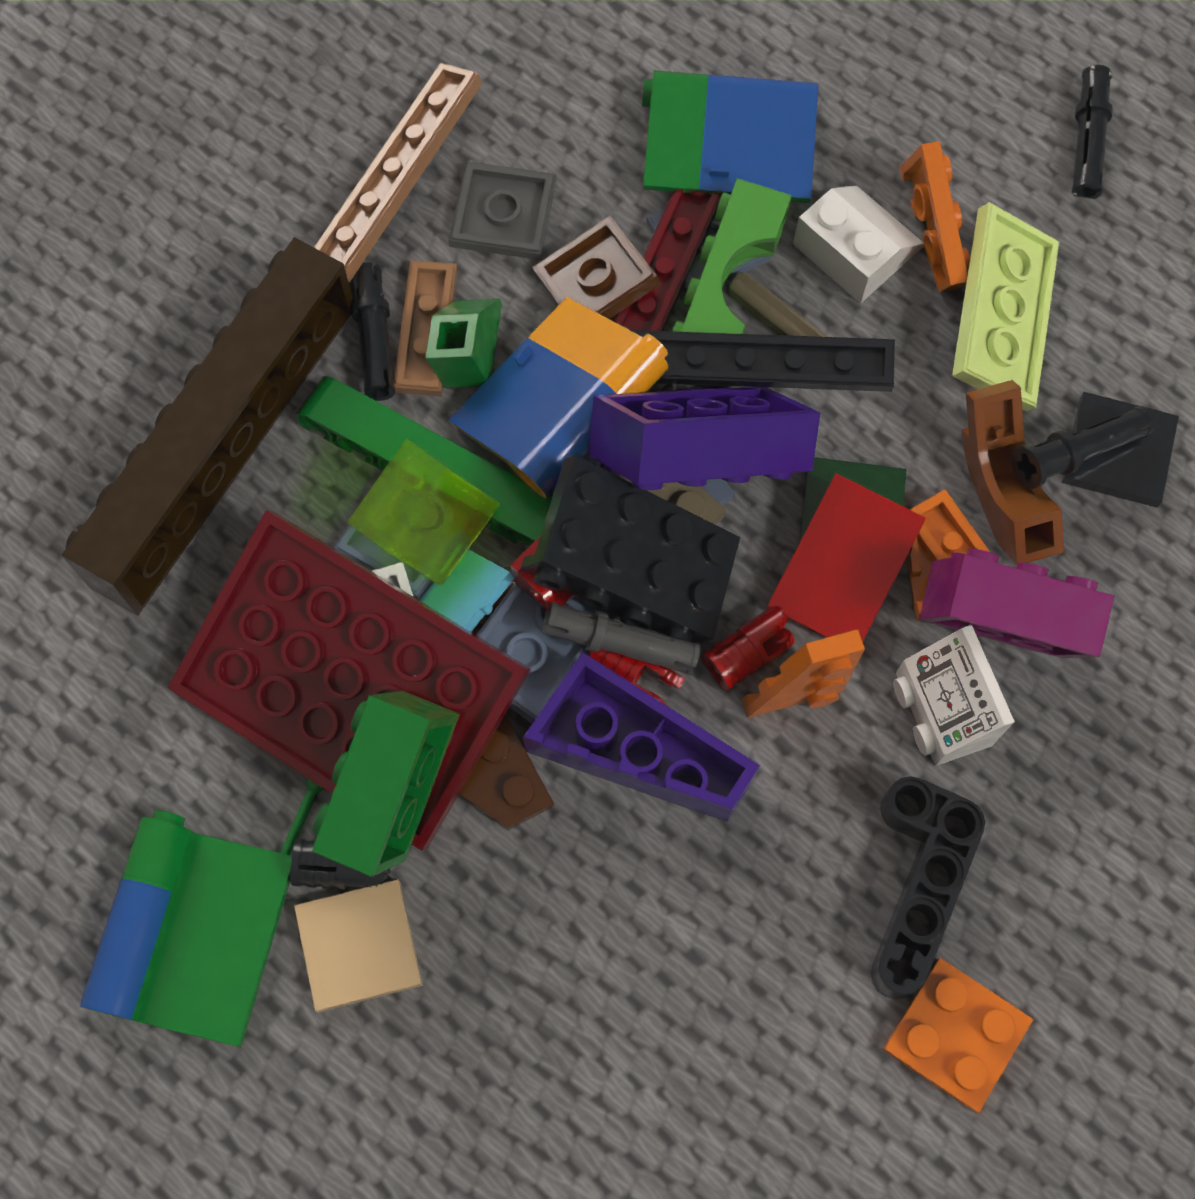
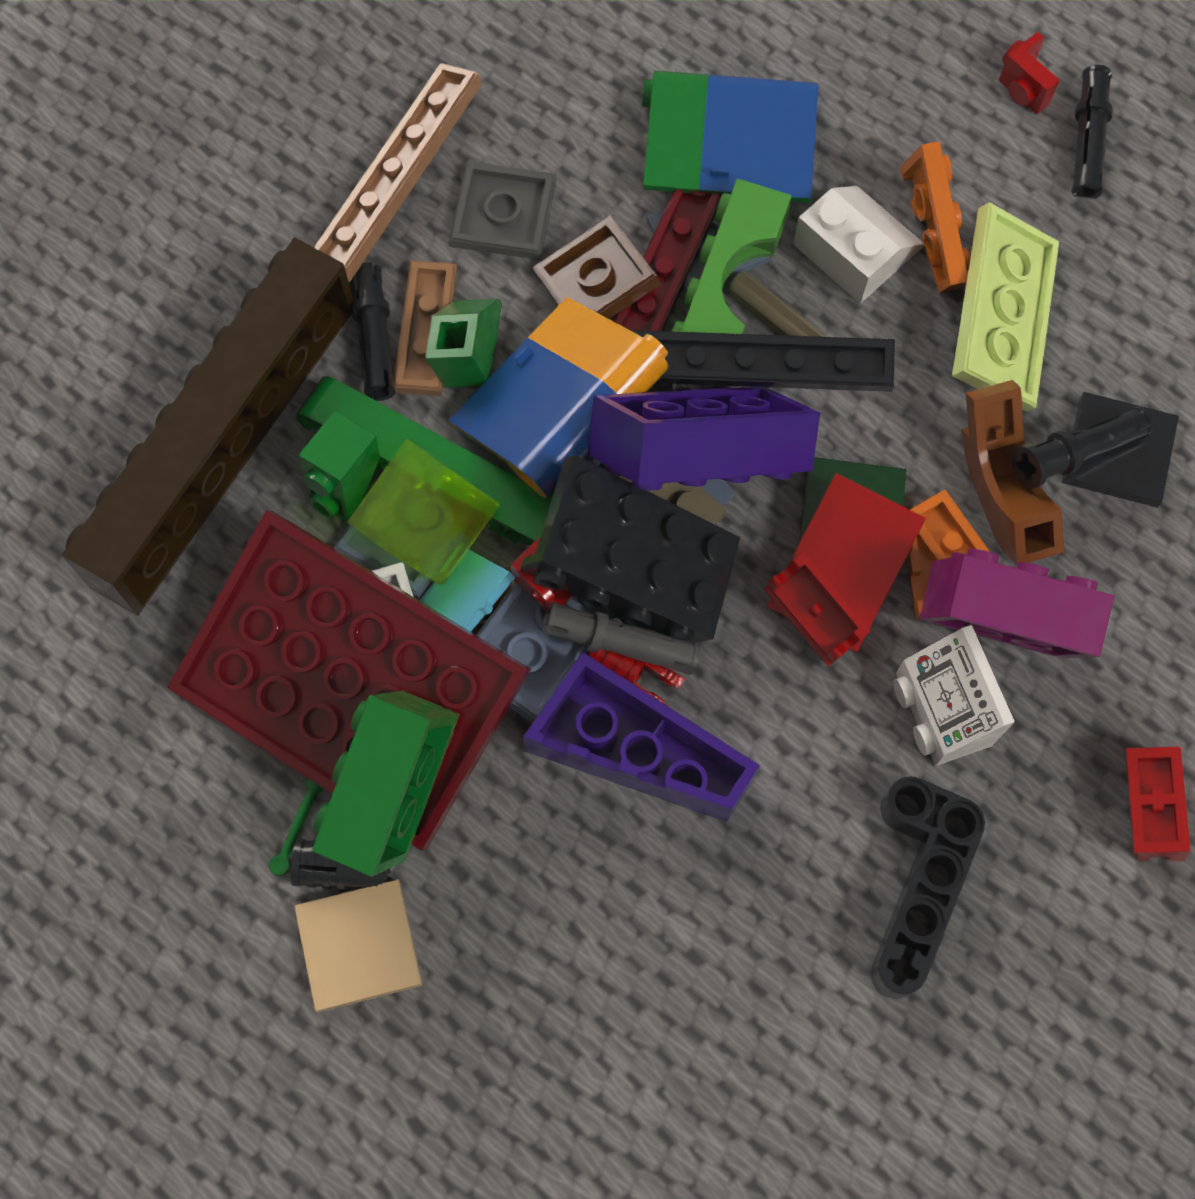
(188, 932): green door -> none
(339, 466): none -> green slope
(506, 781): reddish brown wing -> none
(748, 648): red hinge -> none
(810, 675): orange wing -> none
(816, 609): none -> red hinge
(957, 1035): orange plate -> none
(1026, 77): none -> red bracket
(1157, 803): none -> red hinge

